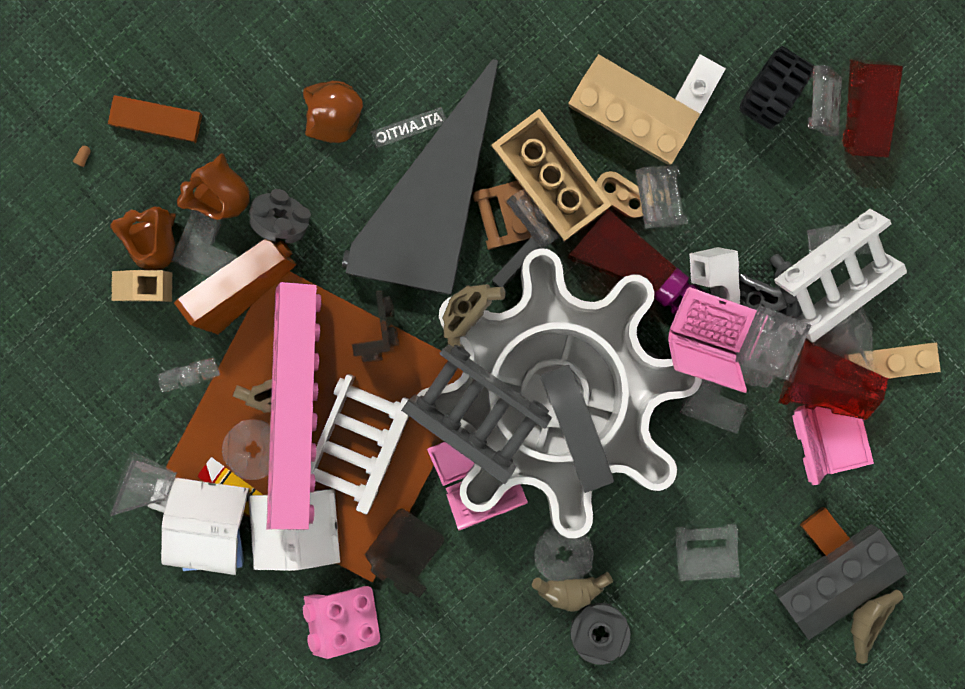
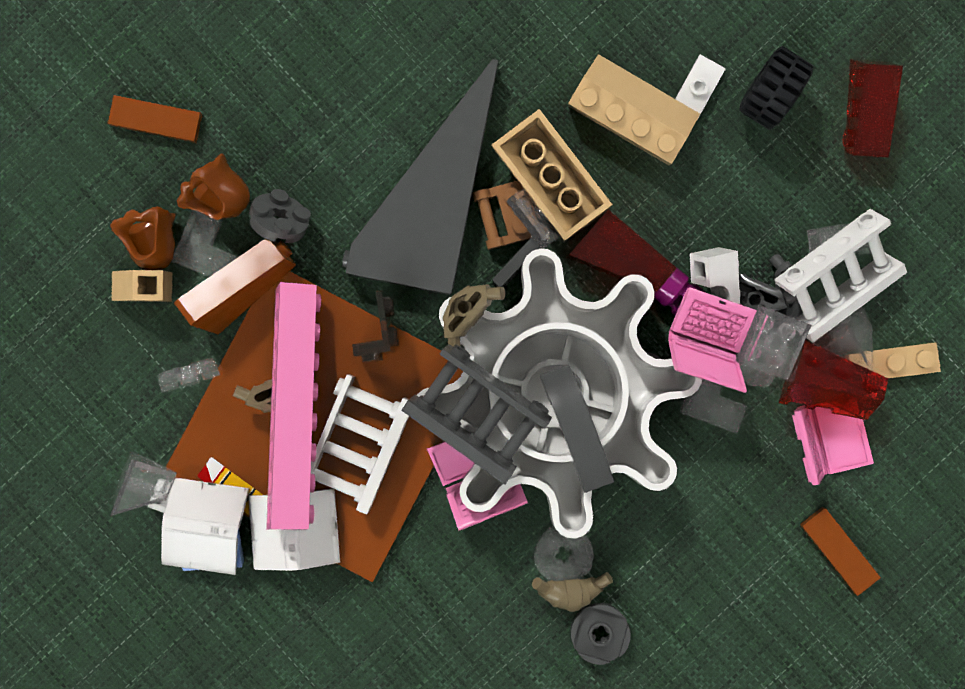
(82, 156): medium nougat piece -> none
(234, 449): clear plate -> none
(332, 111): dark orange piece -> none
(341, 622): bright pink bracket -> none
(404, 551): clear smoke bracket -> none
(408, 127): clear sticker -> none
(622, 195): tan plate -> none
(660, 197): clear plate -> none
(710, 561): clear plate -> none
(825, 101): clear plate -> none
(841, 581): dark grey slope -> none
(870, 620): dark tan piece -> none

